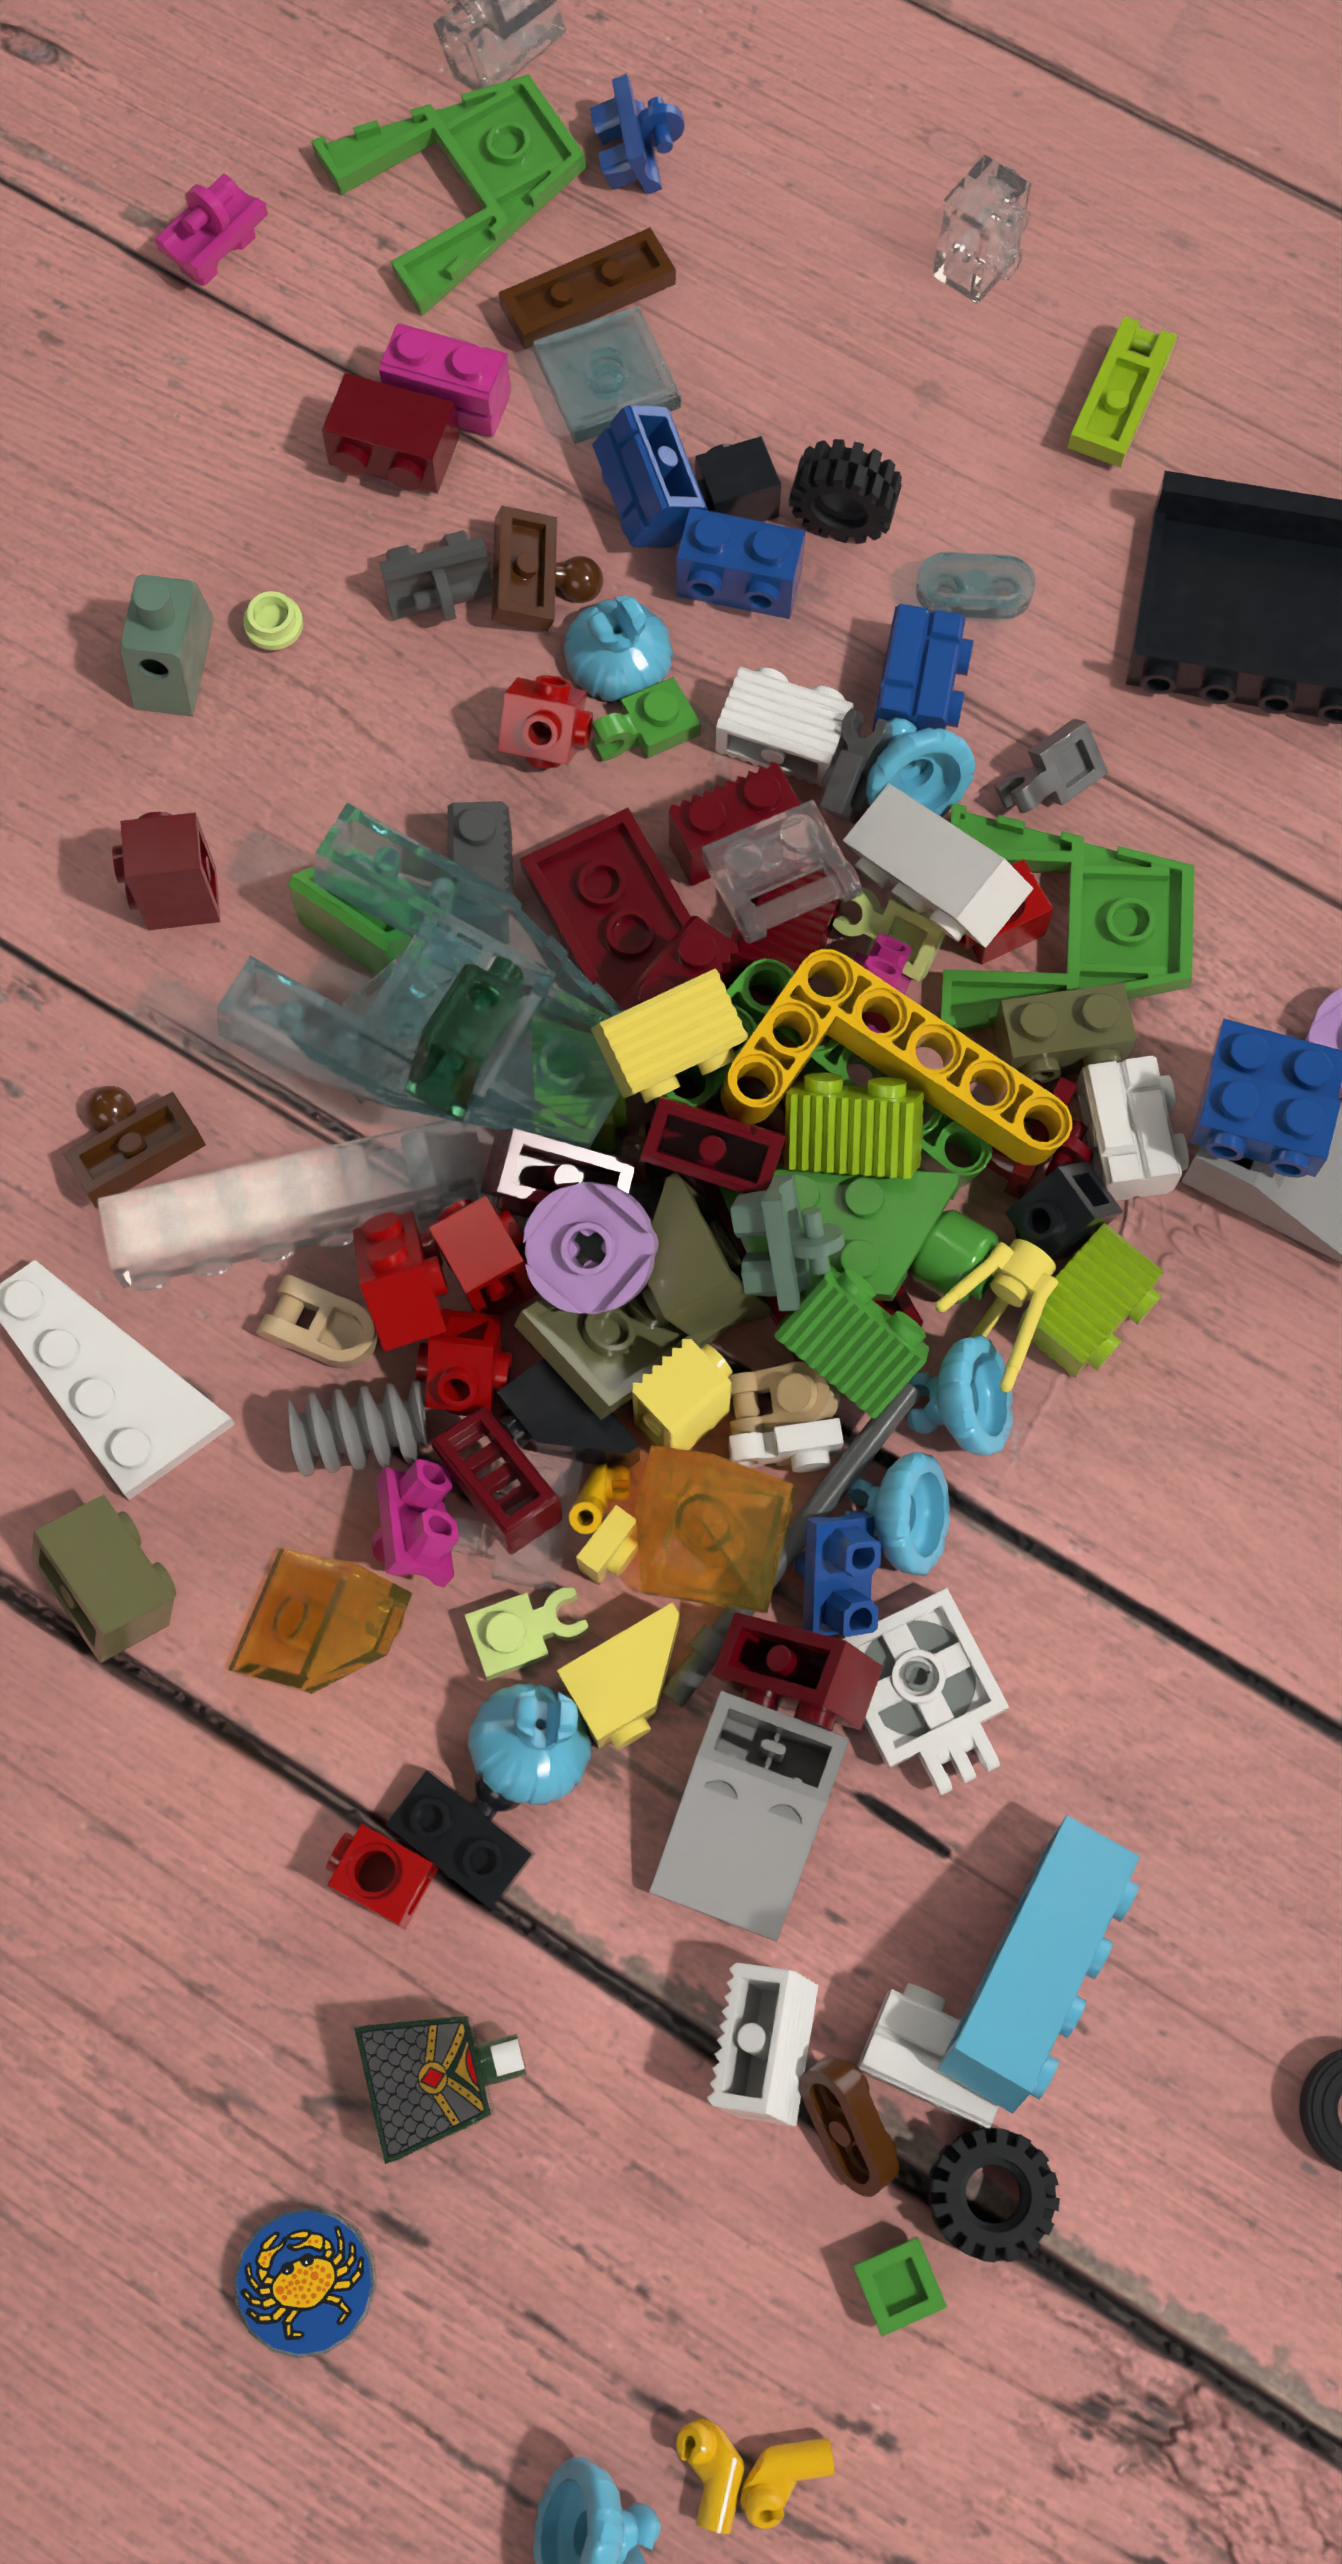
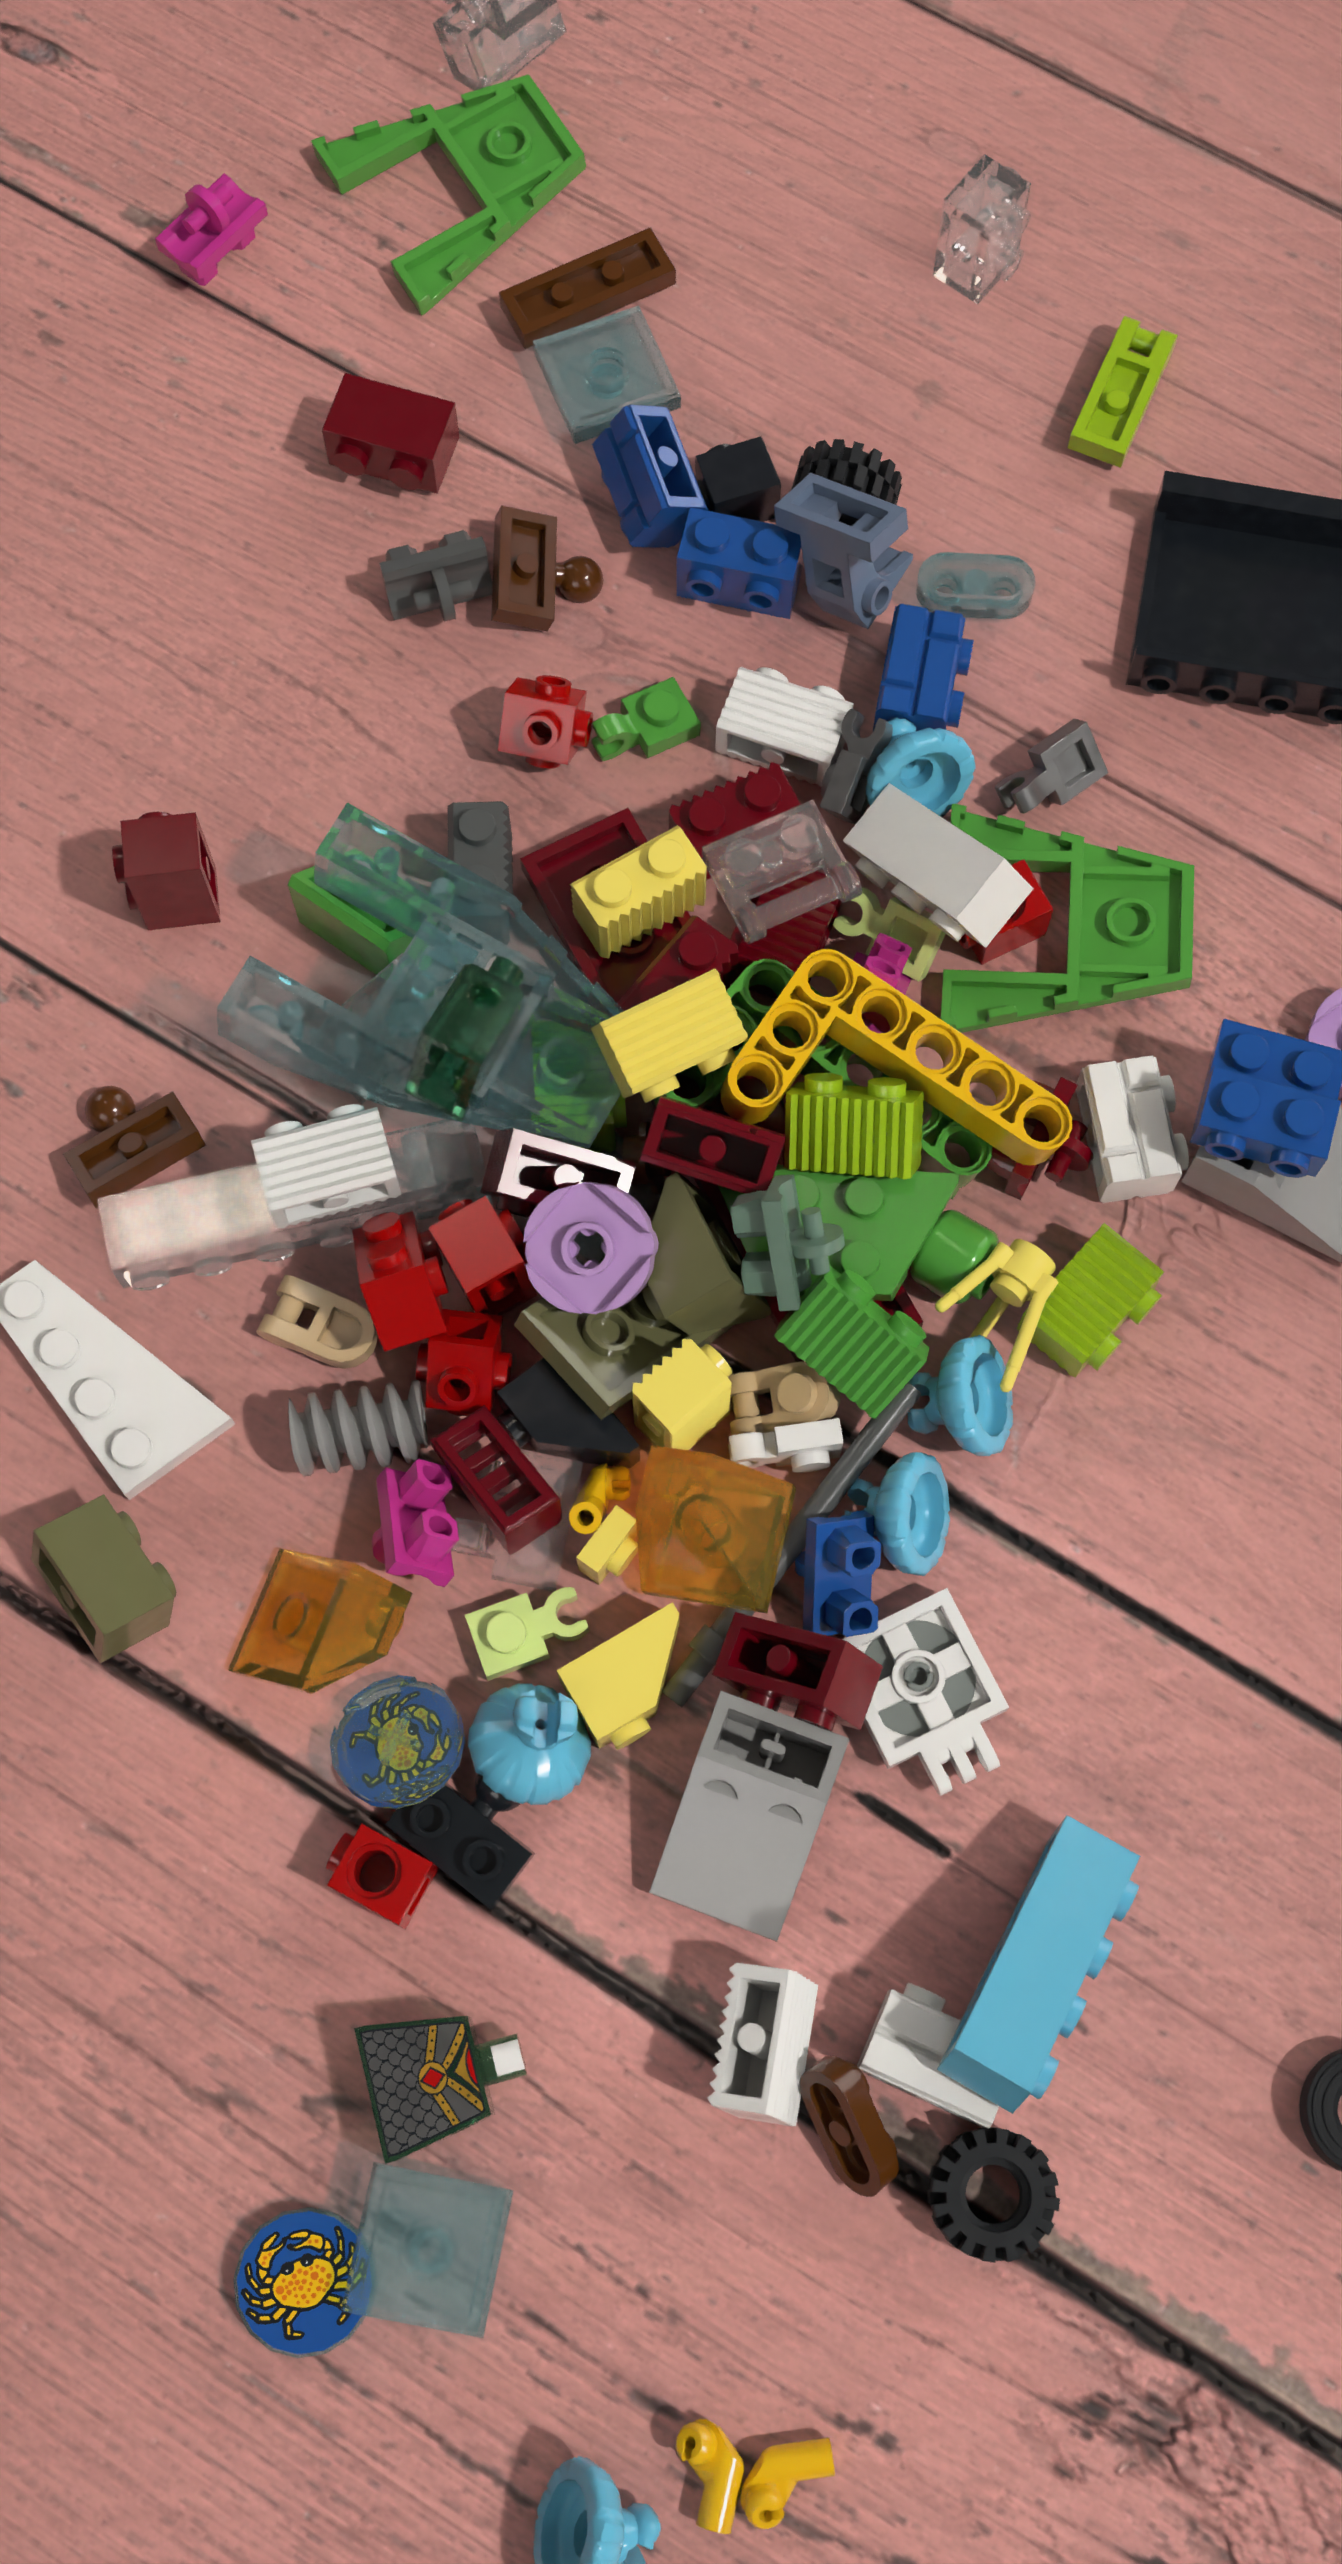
(171, 626): sand green torso -> none
(272, 621): yellowish green plate -> none
(325, 1165): none -> white brick
(397, 1742): none -> clear light blue tile
(427, 2250): none -> clear light blue plate
(450, 371): dark pink brick -> none
(619, 663): medium azure hair -> none
(639, 891): none -> light yellow brick
(641, 130): blue hips -> none
(846, 566): none -> sand blue tile
(899, 2286): bright green plate -> none
(1064, 1031): olive brick -> none
(1064, 1210): black brick -> none

